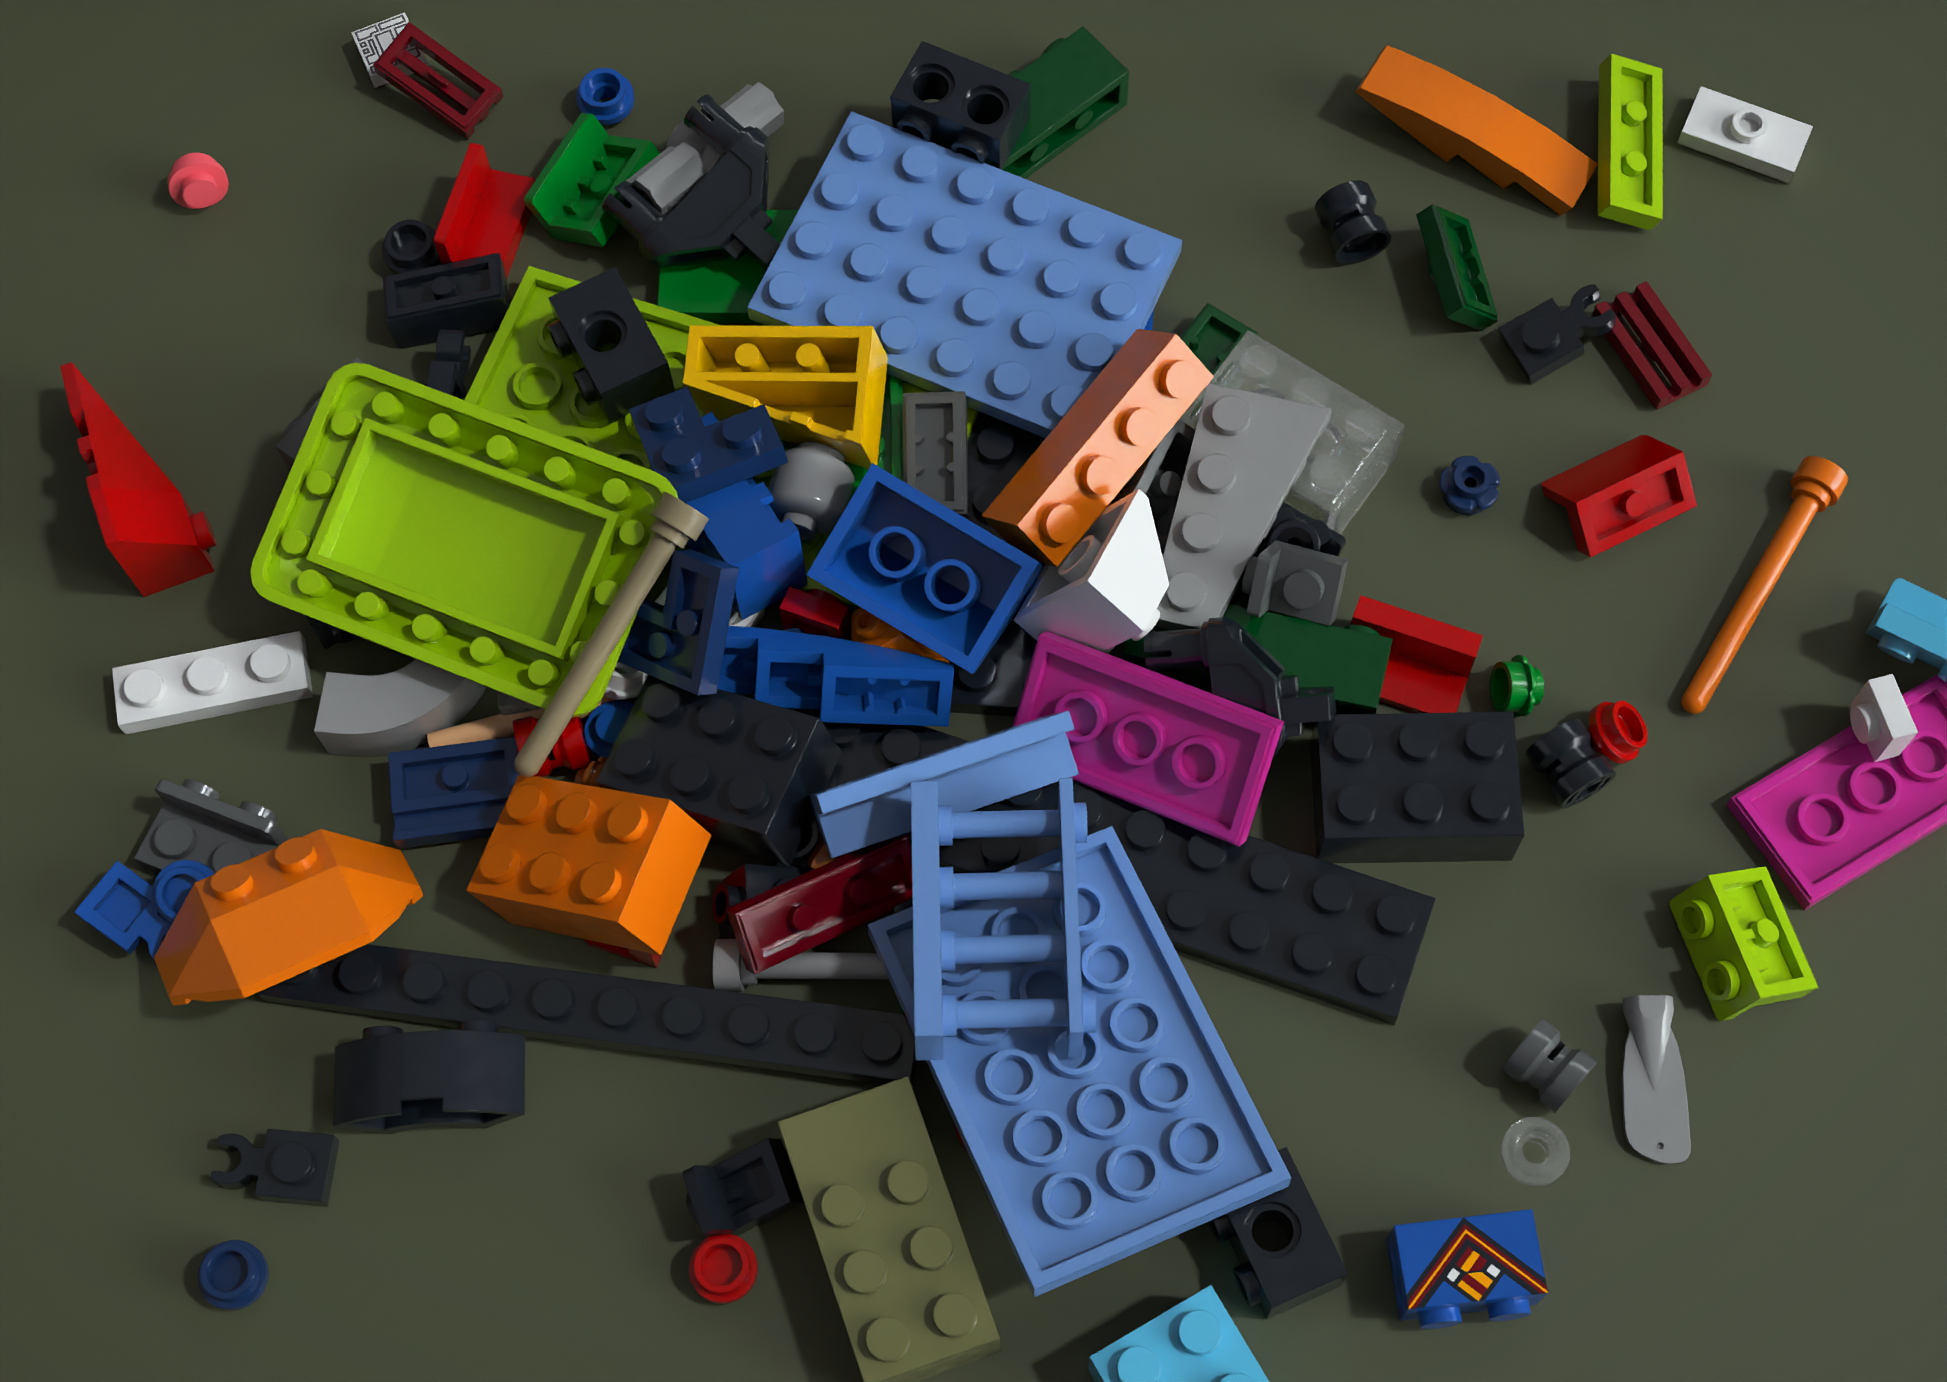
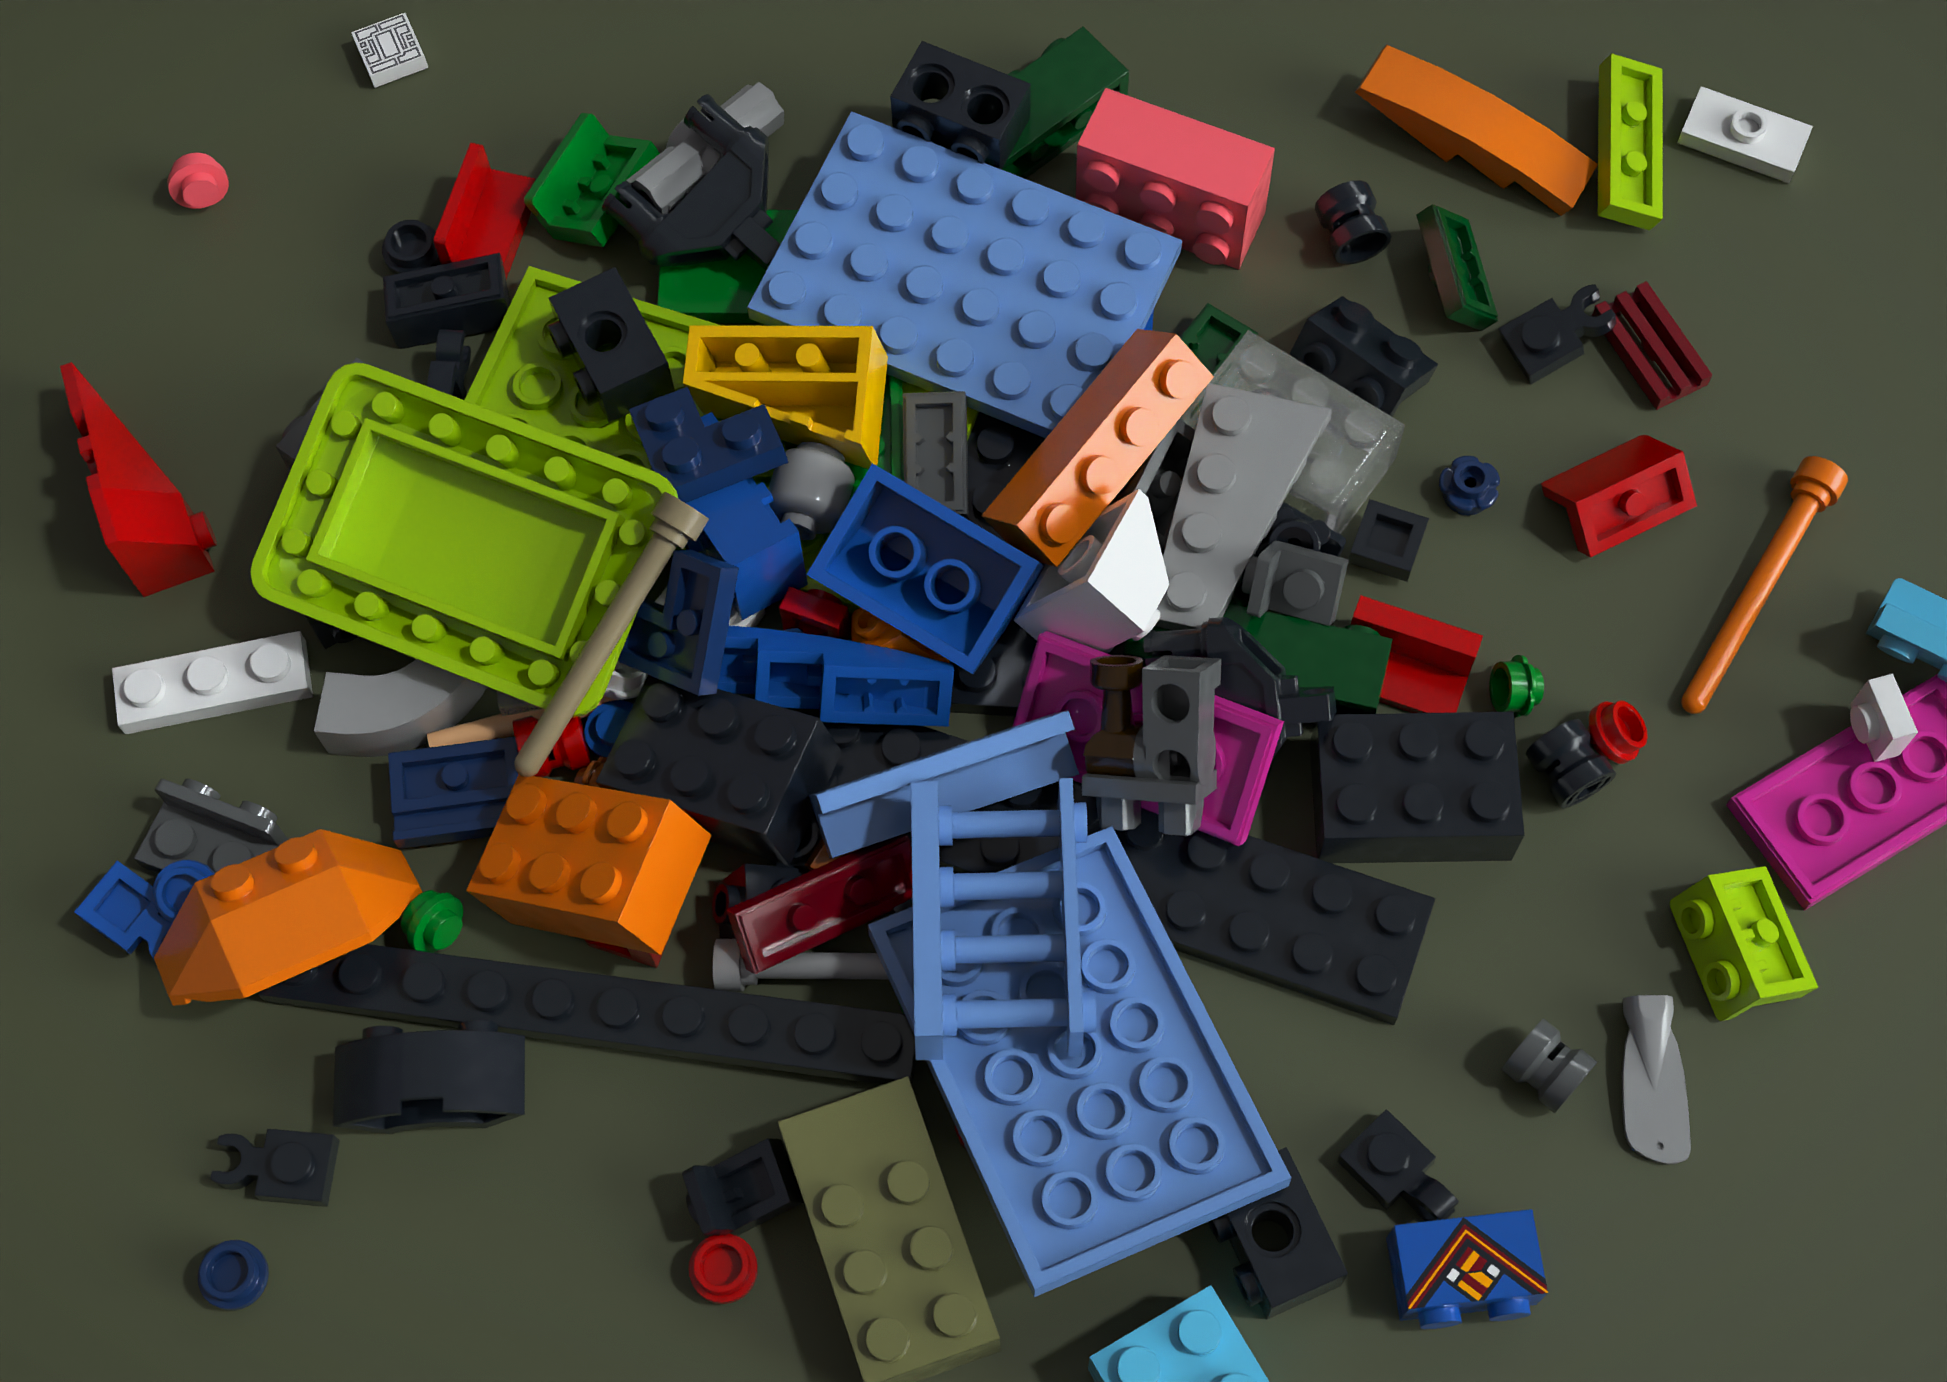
(432, 921): none -> green plate
(476, 109): dark red tile -> none
(605, 84): blue plate -> none
(1163, 758): none -> dark grey hips
(1175, 176): none -> coral brick
(1363, 355): none -> black bracket
(1388, 540): none -> black plate
(1393, 1165): none -> black plate
(1545, 1134): clear plate -> none

